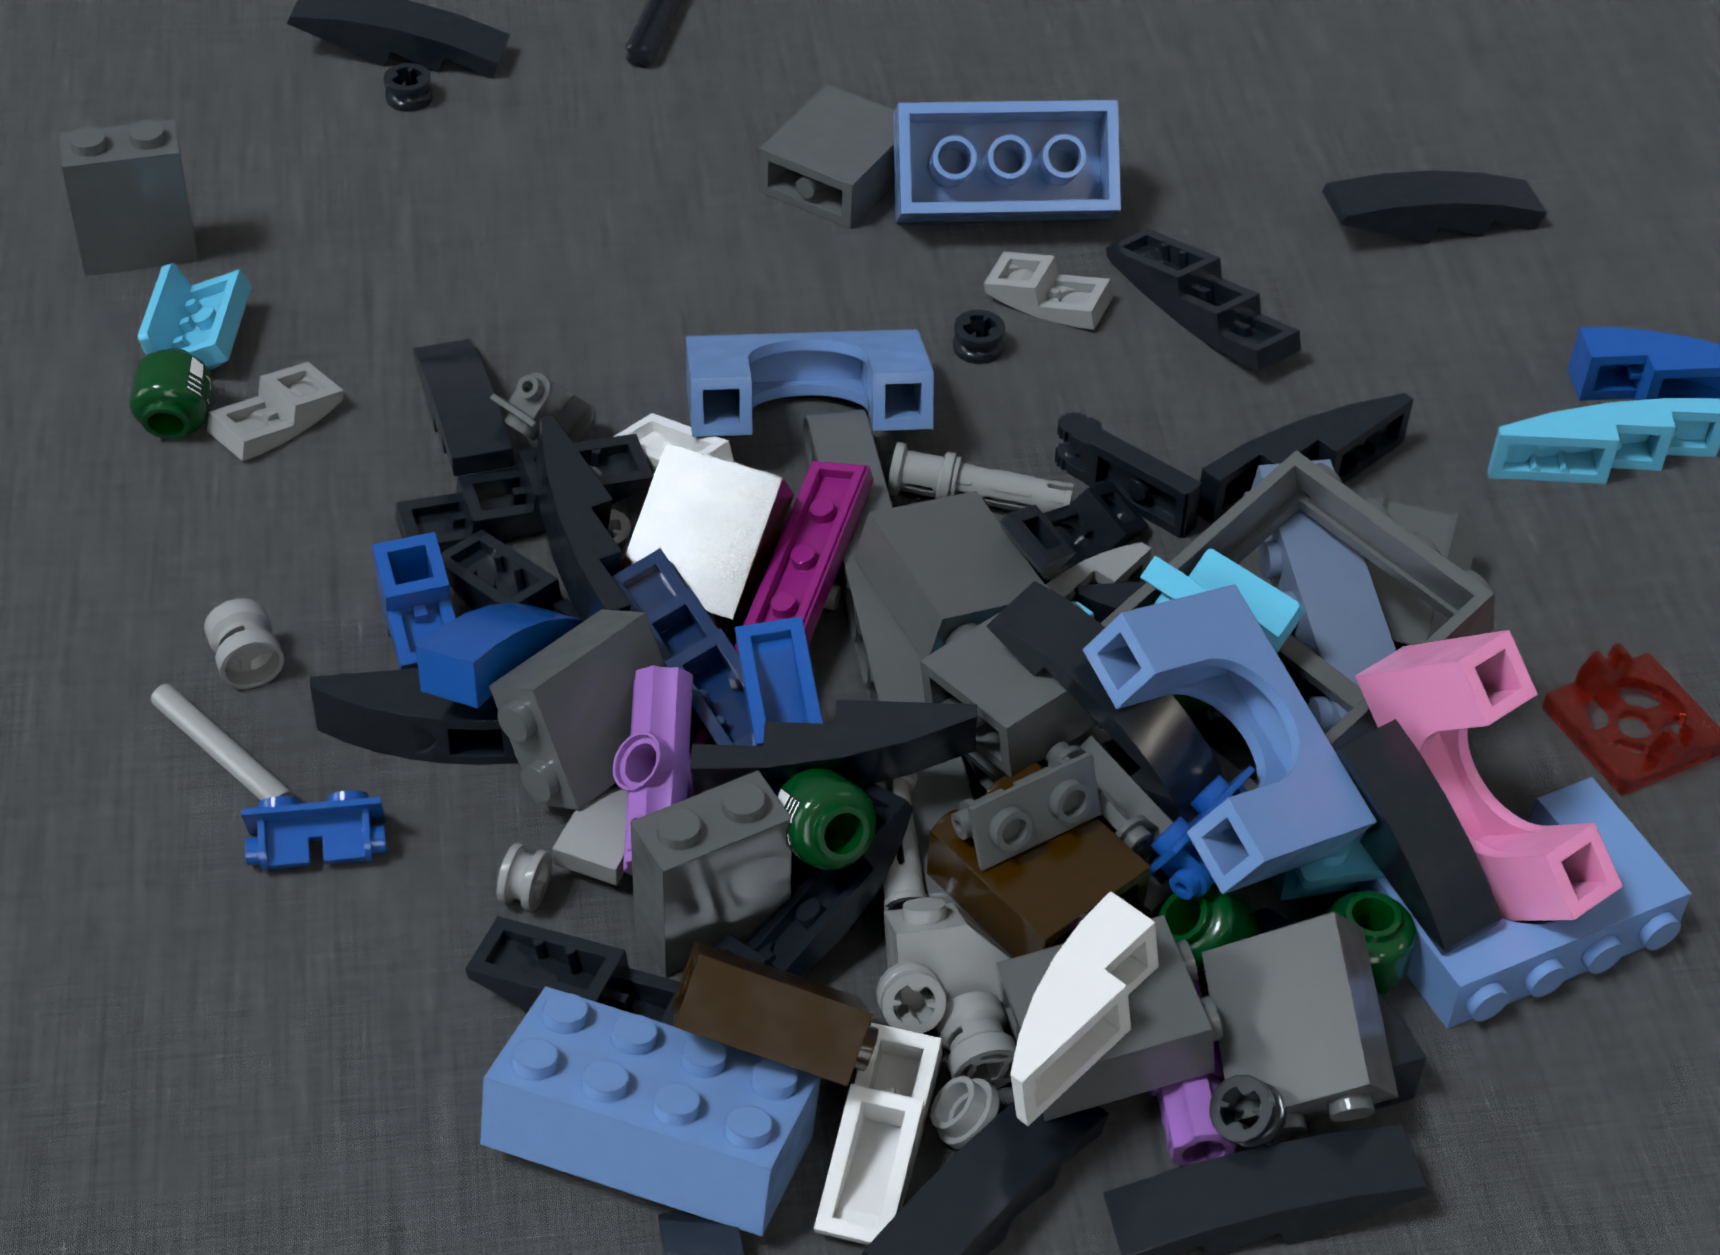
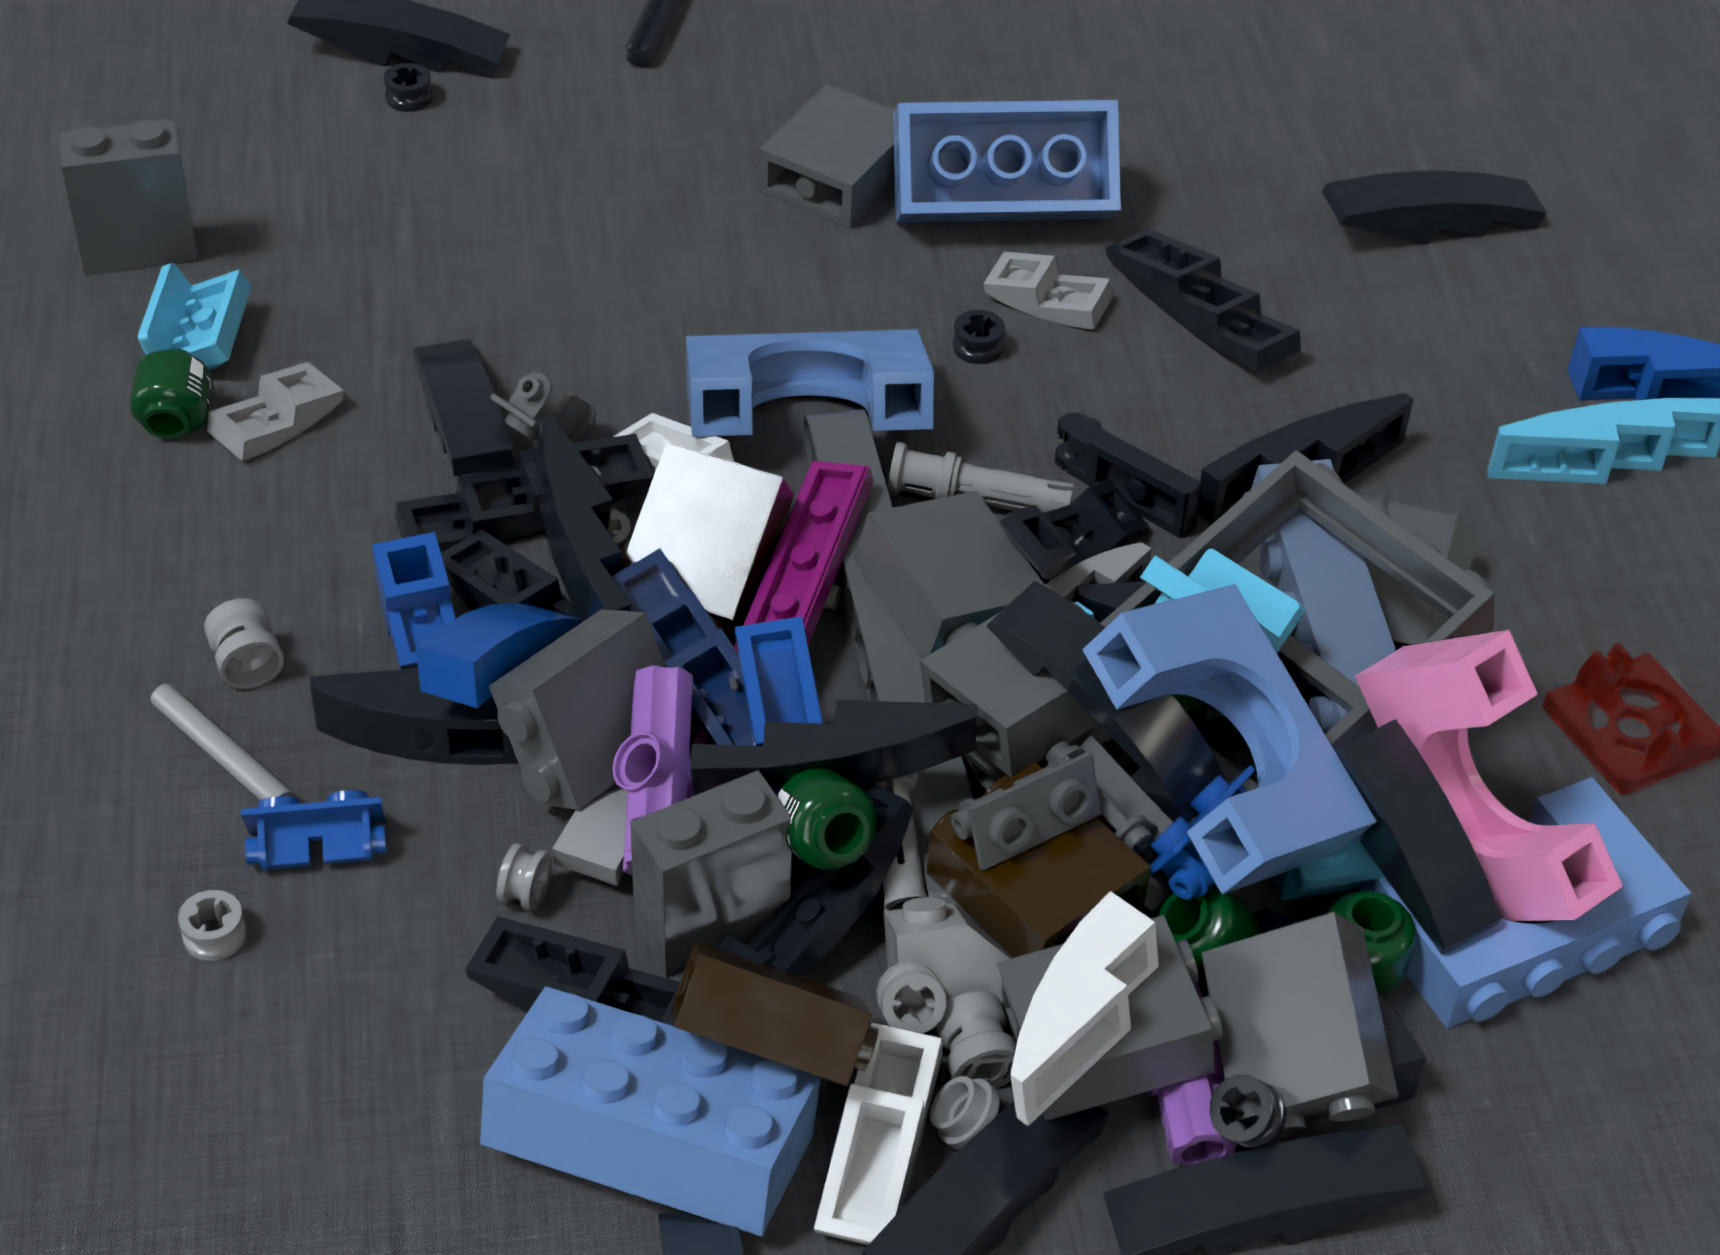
(217, 943): none -> light grey bush

